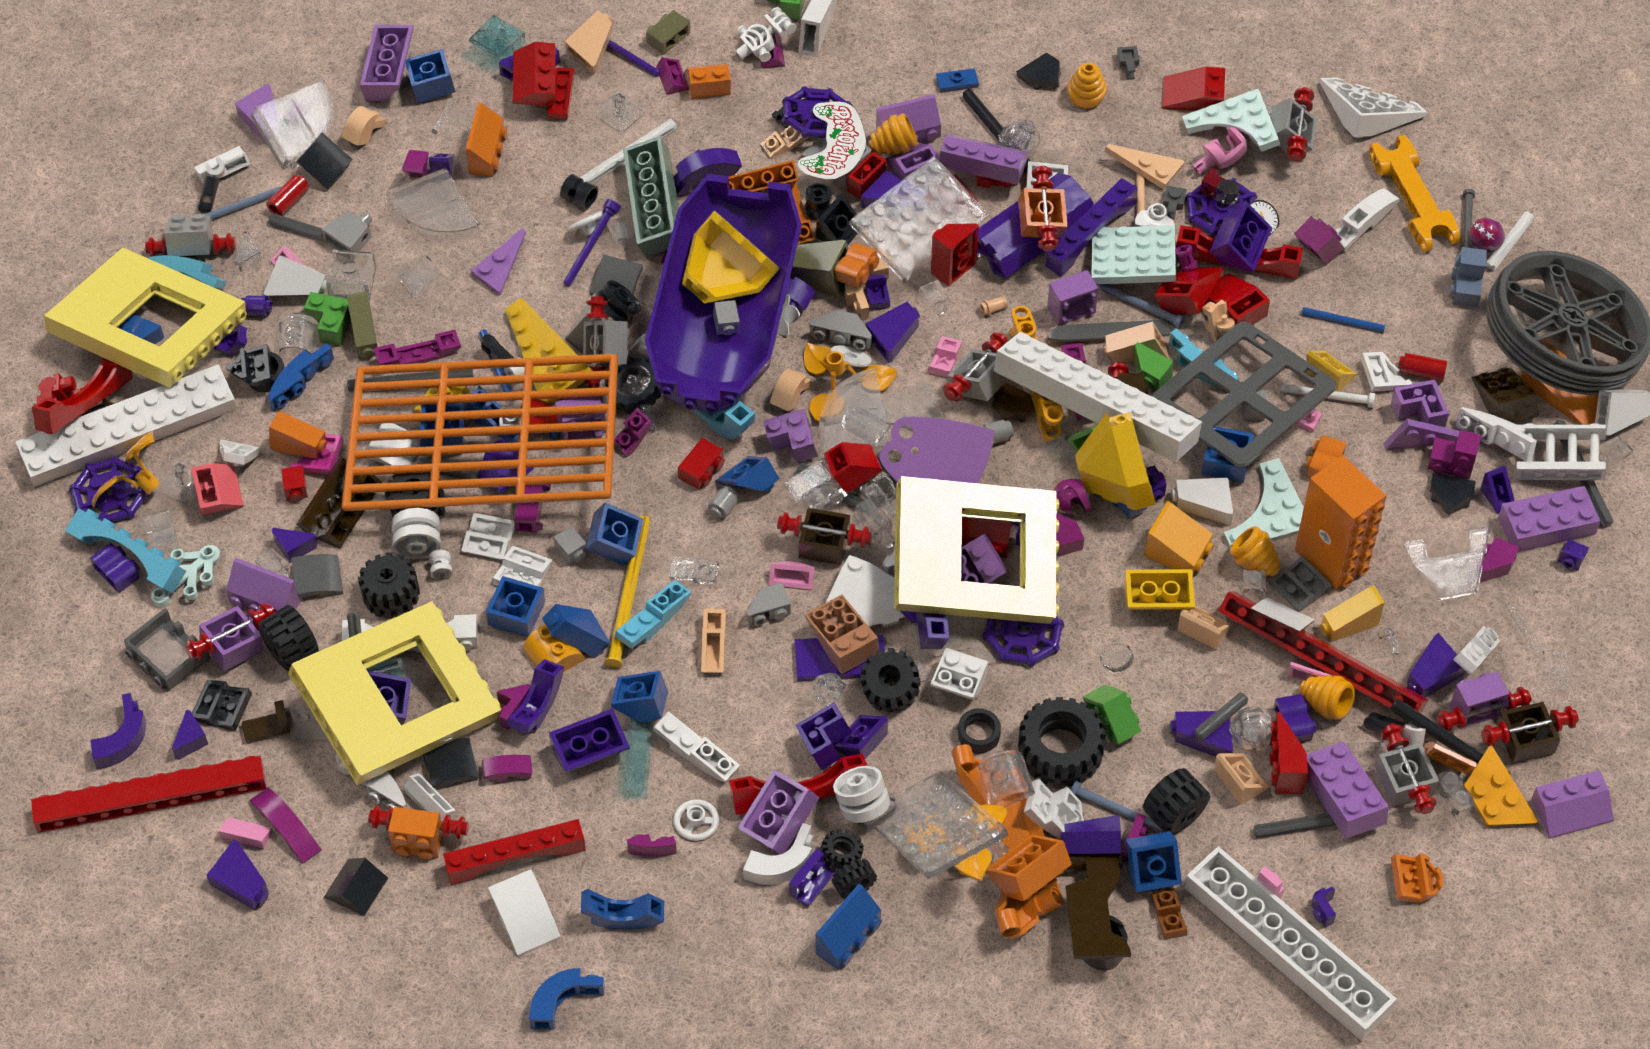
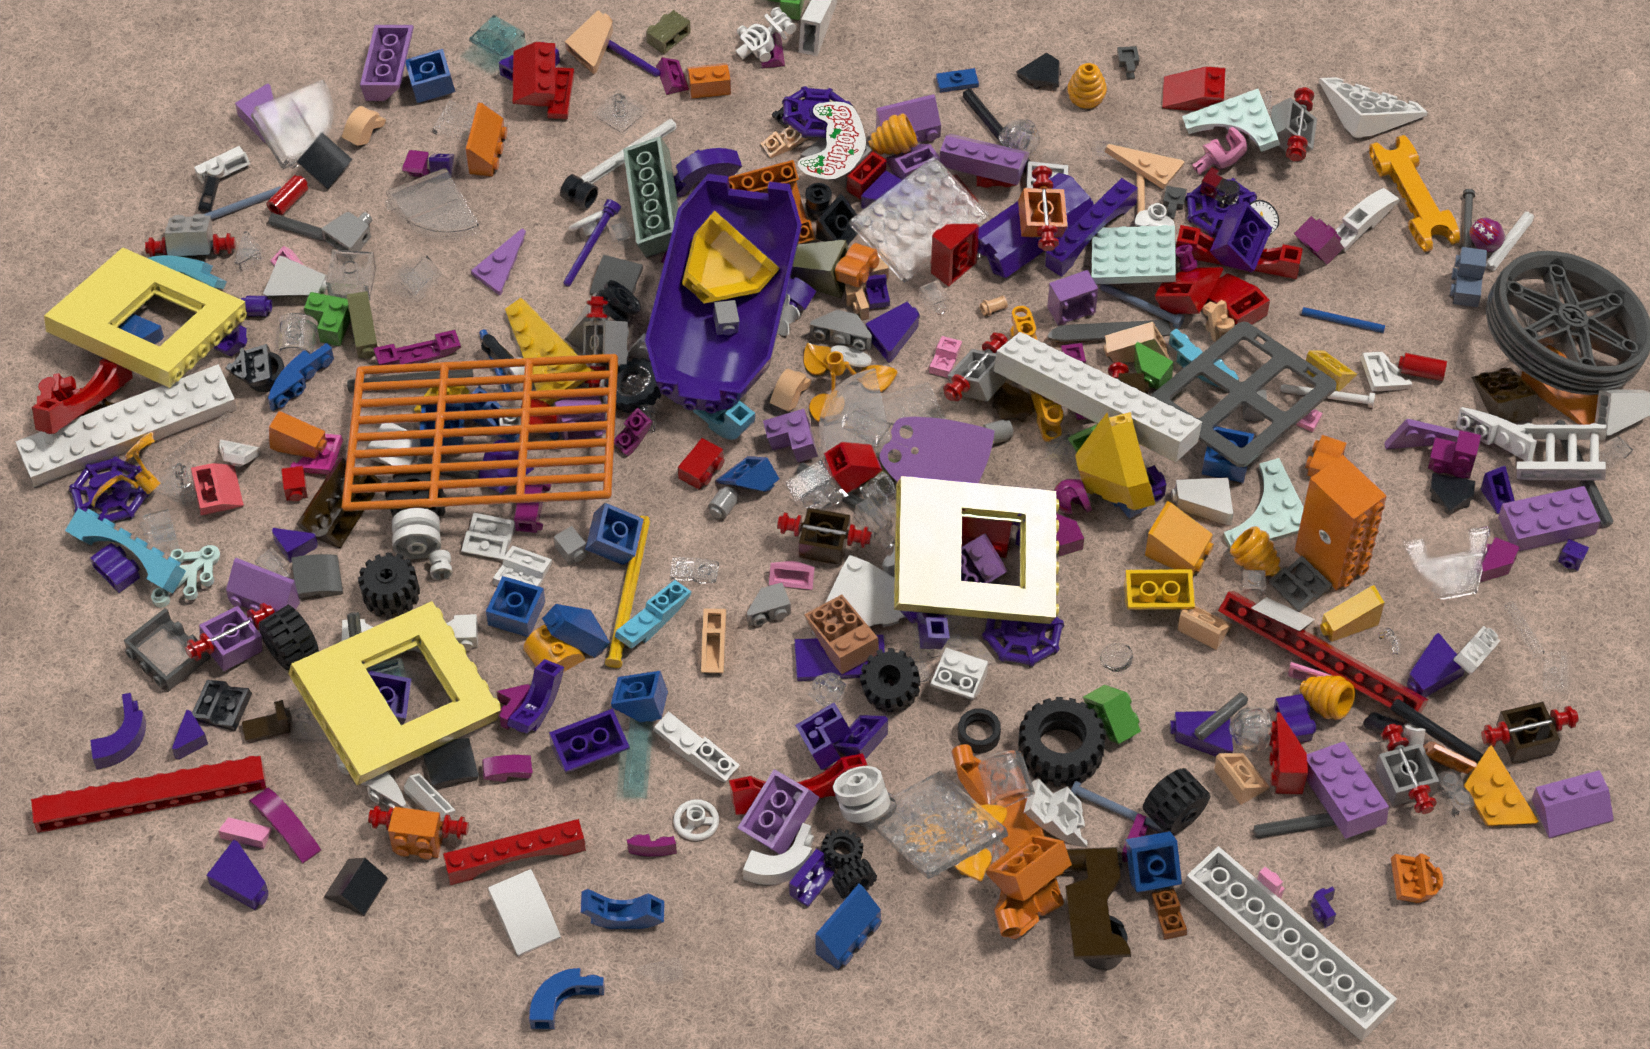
(1093, 836): dark purple slope -> none
(1421, 400): medium lavender brick -> none
(1481, 701): medium lavender brick -> none

